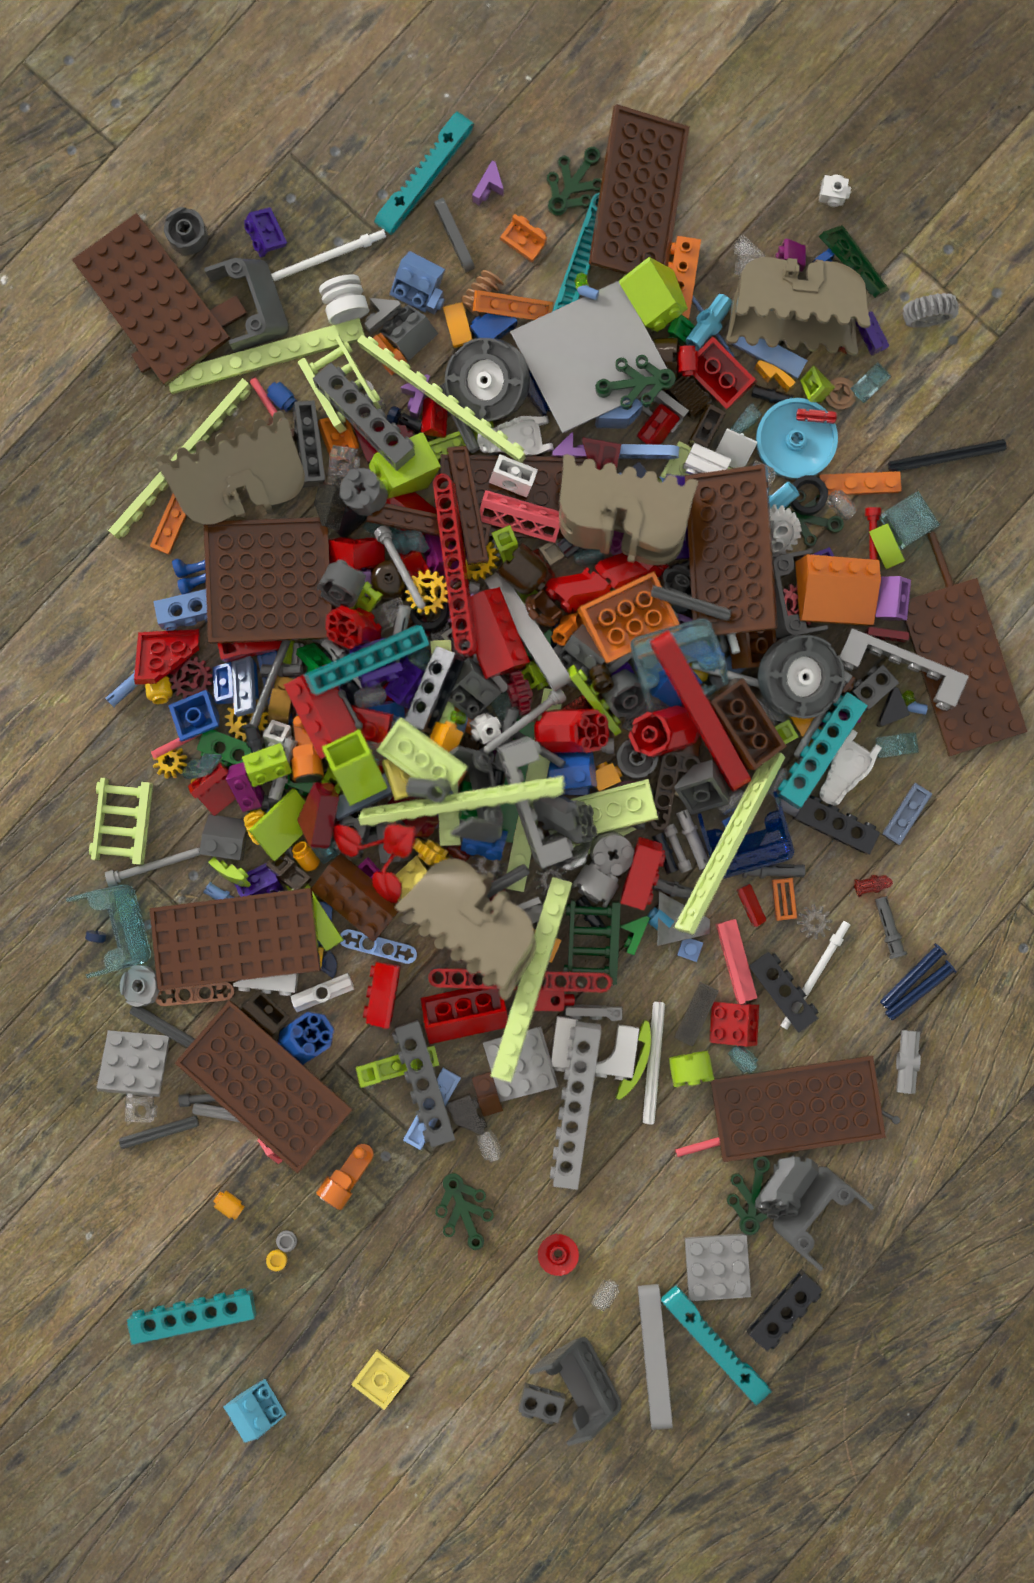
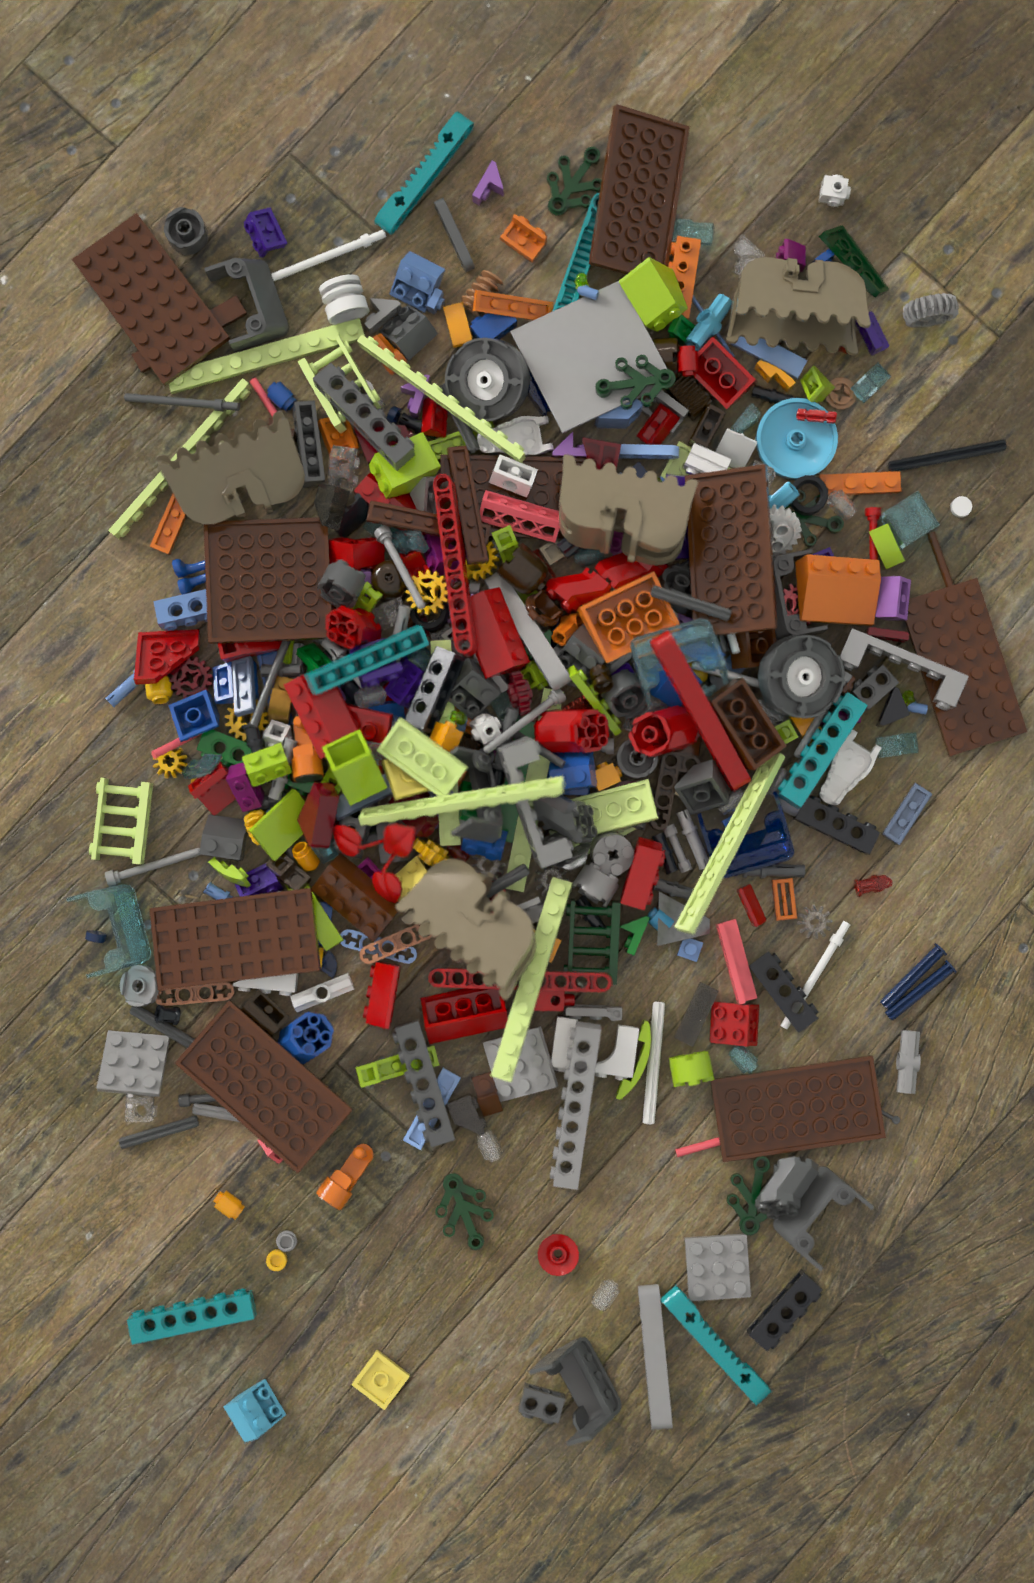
(167, 1014): none -> black bush
(217, 404): none -> dark grey bar
(358, 724): dark grey hinge -> none
(363, 491): dark grey brick -> none
(398, 944): none -> nougat beam
(424, 496): none -> light grey slope
(427, 788): dark grey piece -> none
(695, 230): none -> clear light blue slope
(892, 937): dark grey pin -> none
(961, 506): none -> white tile

